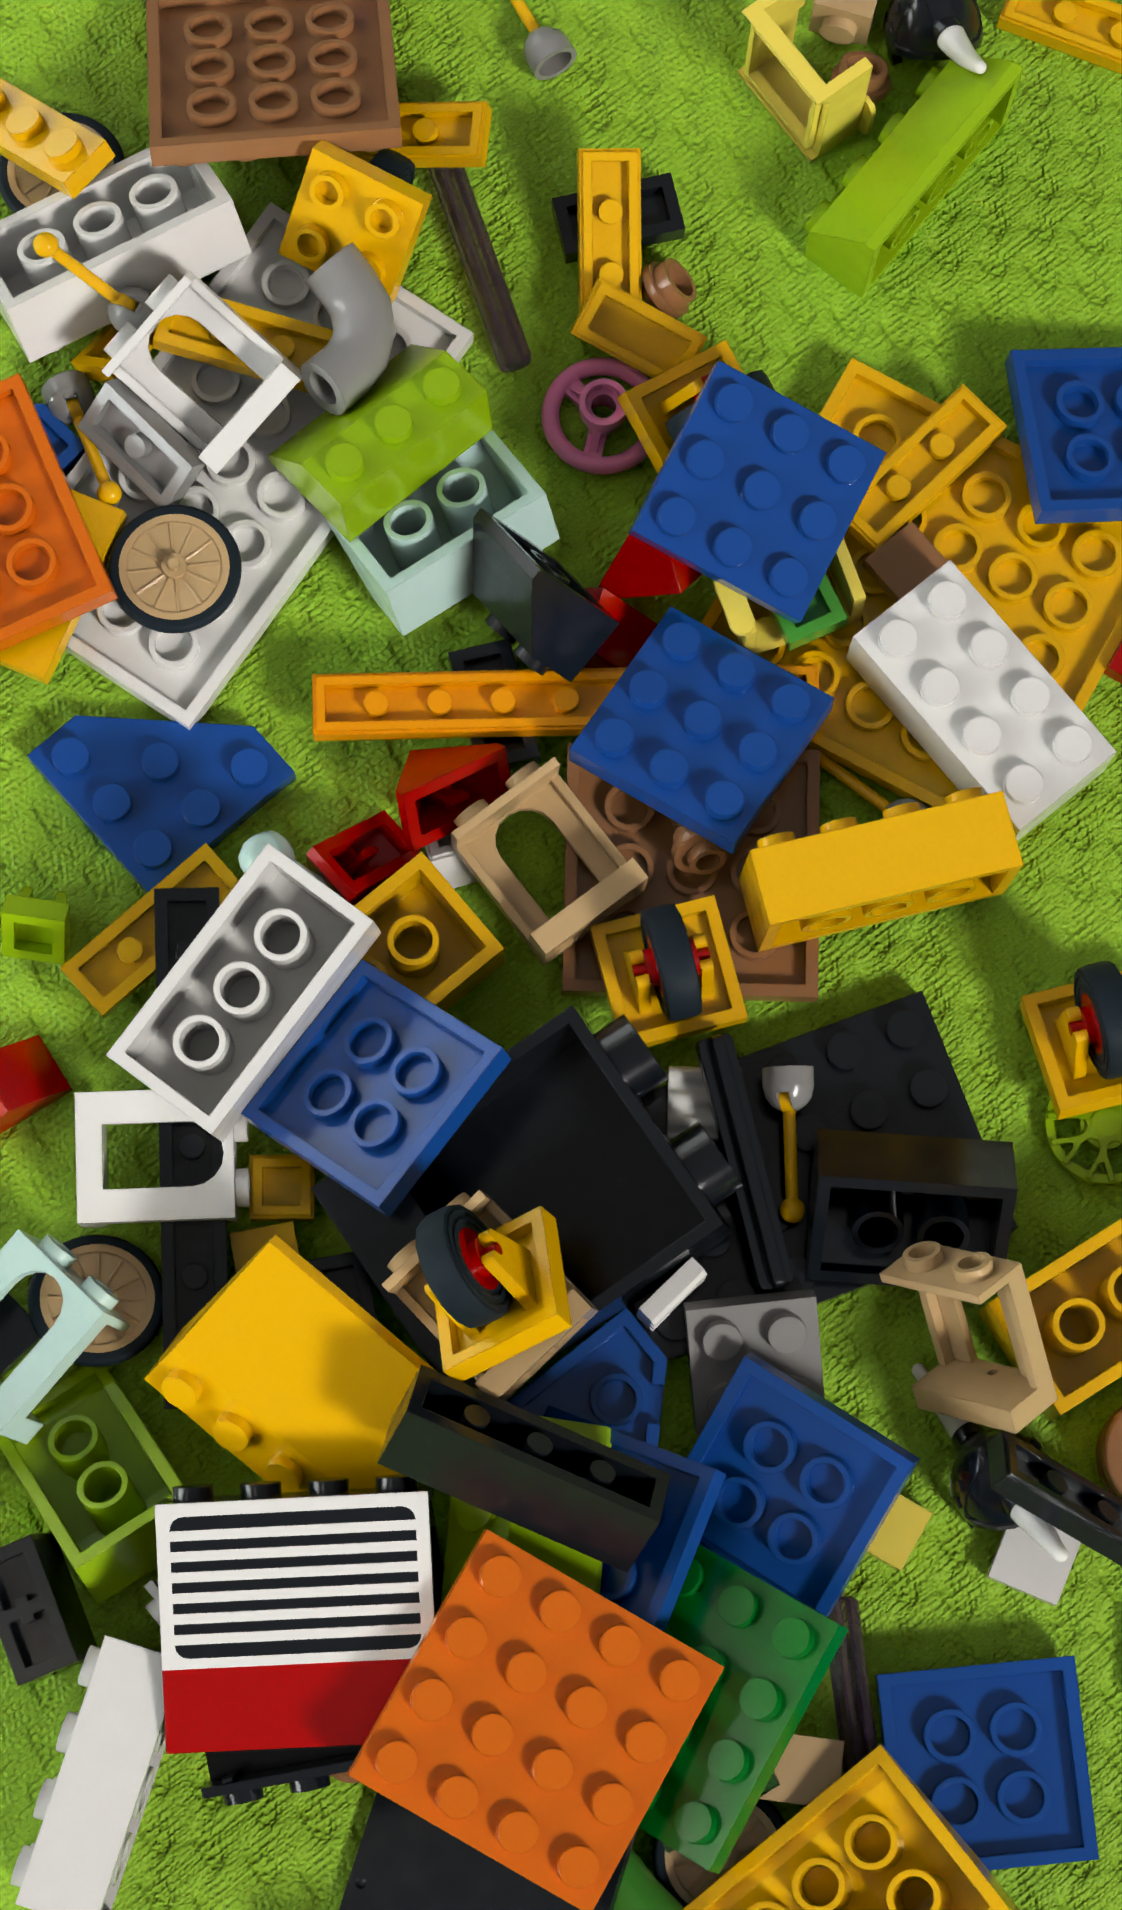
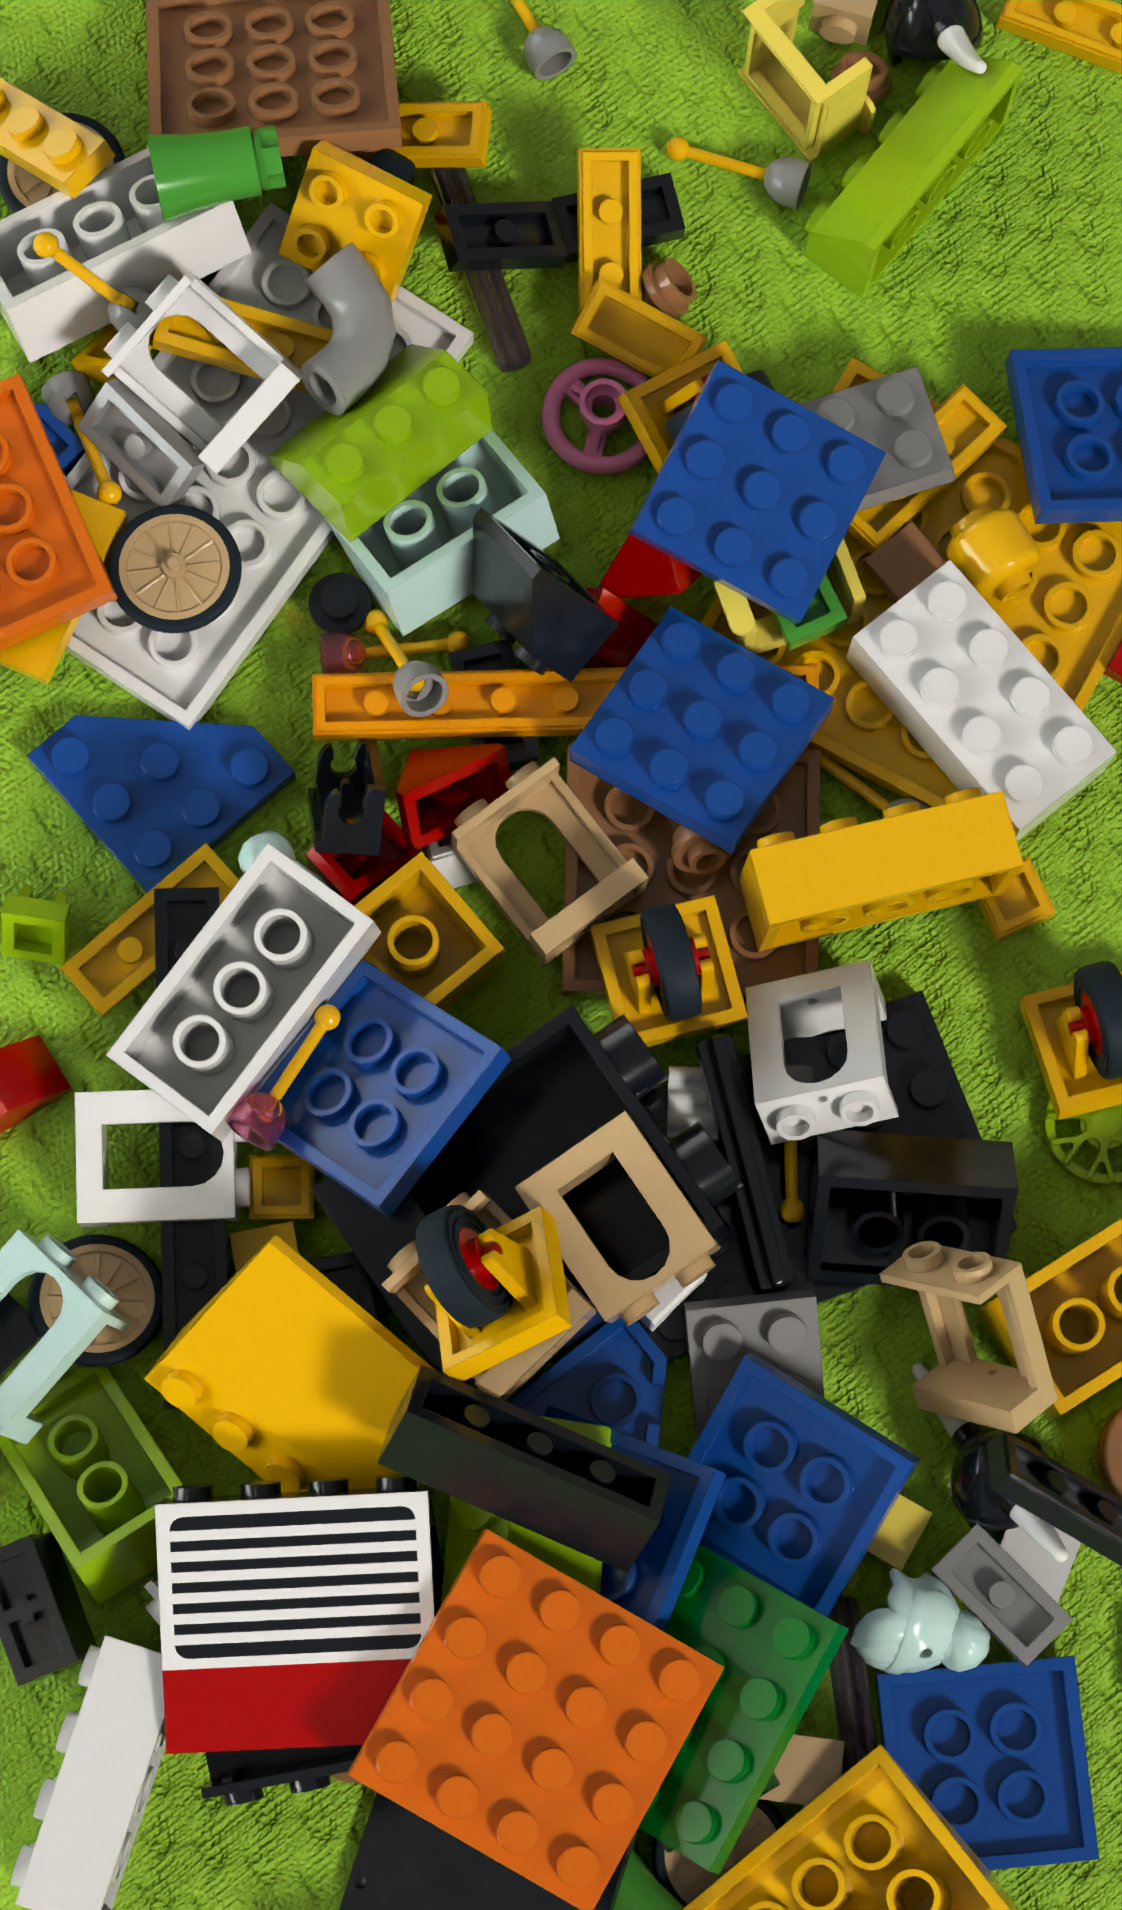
(213, 167): none -> bright green plant
(261, 1116): none -> hinge
(339, 603): none -> black plate
(346, 654): none -> hinge
(348, 805): none -> black hinge
(422, 679): none -> light grey hinge
(500, 236): none -> black plate
(688, 1236): none -> tan panel
(783, 179): none -> hinge
(809, 1007): none -> white panel
(898, 420): none -> light grey plate
(920, 1629): none -> light aqua piece
(994, 552): none -> yellow head
(1001, 1595): none -> light grey plate
(1021, 905): none -> yellow tile

